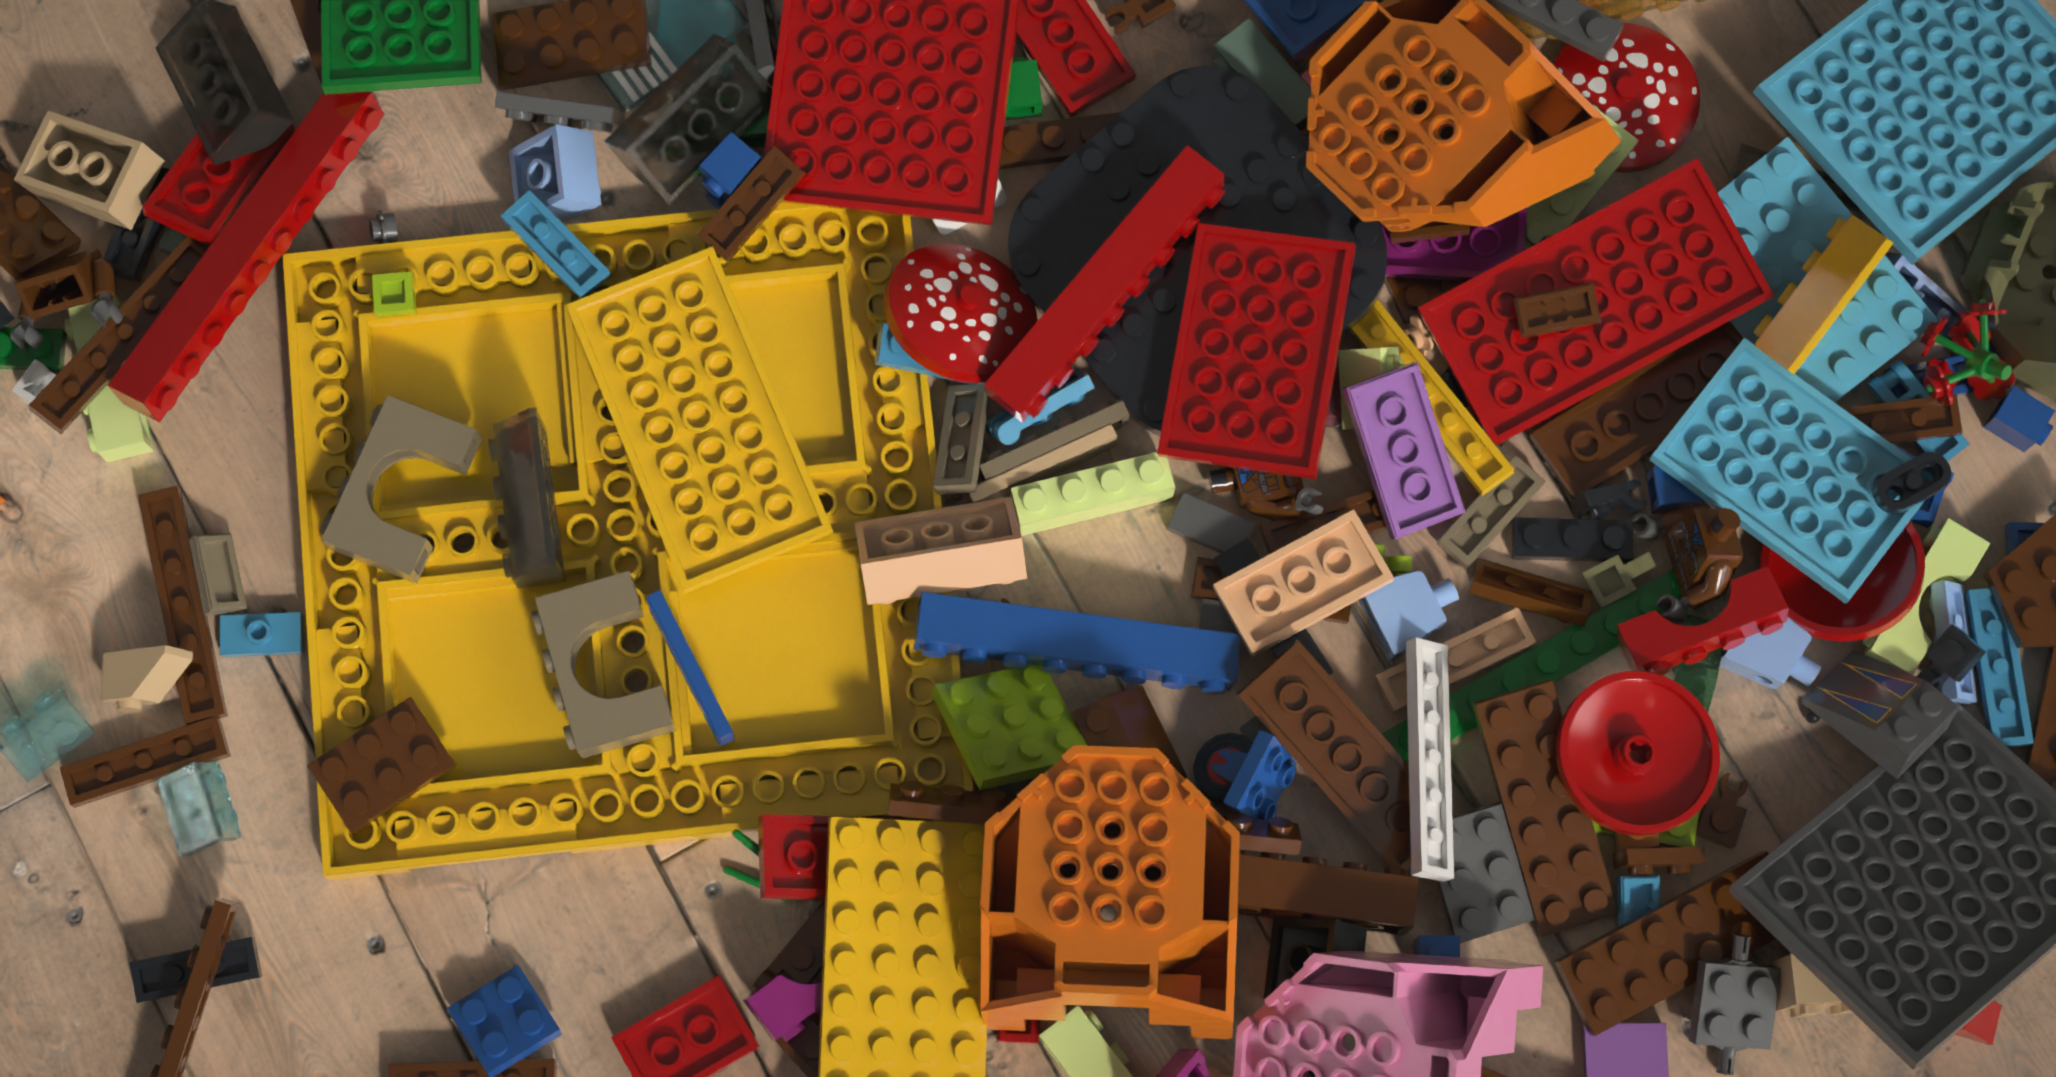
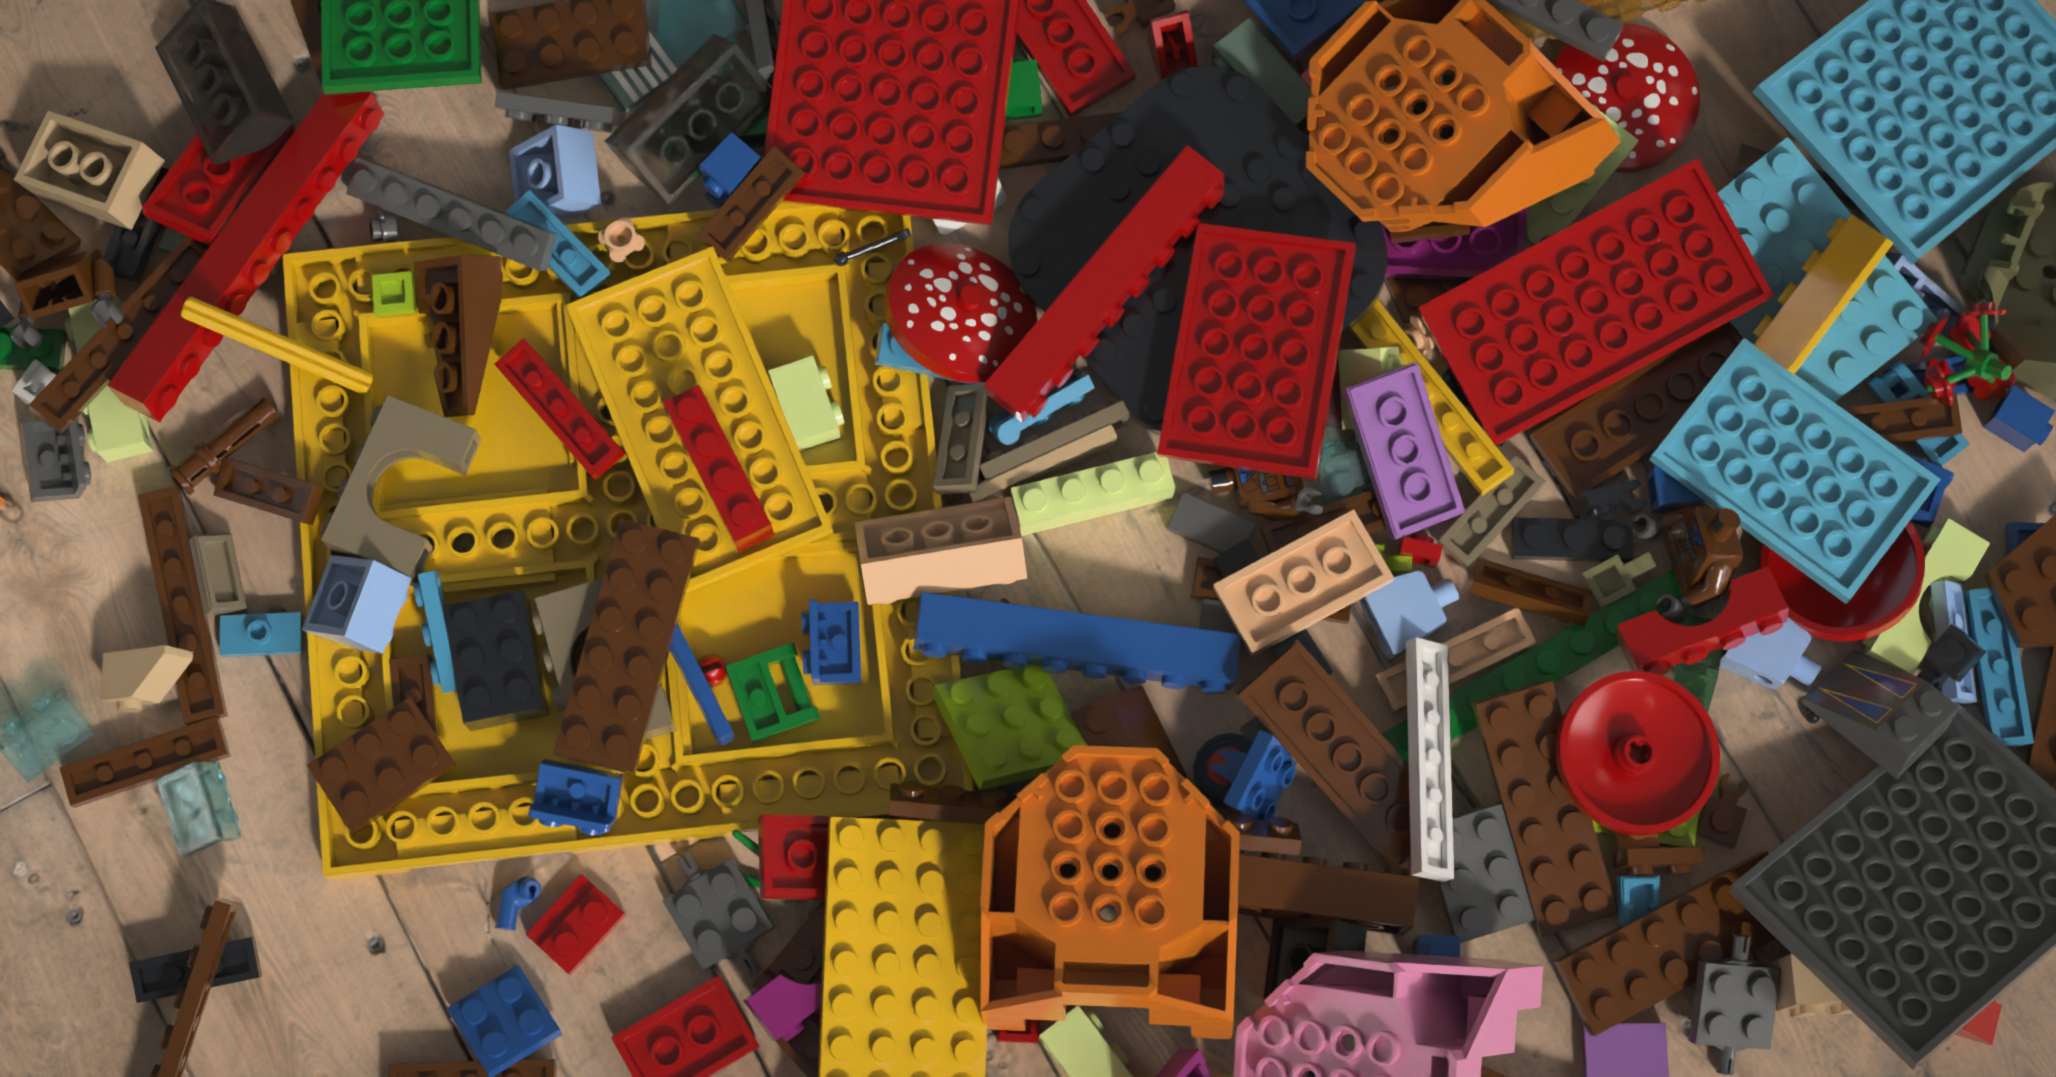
(54, 461): none -> dark grey bracket
(208, 458): none -> reddish brown pin
(268, 491): none -> reddish brown plate
(276, 345): none -> yellow axle
(357, 603): none -> slope
(413, 679): none -> reddish brown plate
(430, 595): none -> dark azure plate
(452, 214): none -> dark grey plate
(461, 310): none -> reddish brown wedge
(496, 660): none -> black brick
(513, 899): none -> blue arm
(528, 500): clear smoke slope -> none
(559, 408): none -> red plate
(575, 924): none -> red plate
(576, 797): none -> blue bracket
(621, 228): none -> light nougat plate
(627, 647): none -> reddish brown plate
(716, 676): none -> red hinge
(718, 468): none -> red arch
(718, 914): none -> dark grey plate
(759, 696): none -> green plate
(805, 403): none -> yellowish green brick
(833, 643): none -> blue bracket
(841, 258): none -> black hinge
(1172, 43): none -> red slope
(1342, 470): none -> clear light blue bracket
(1421, 549): none -> red plate
(1556, 310): reddish brown plate -> none
(1909, 483): black plate -> none

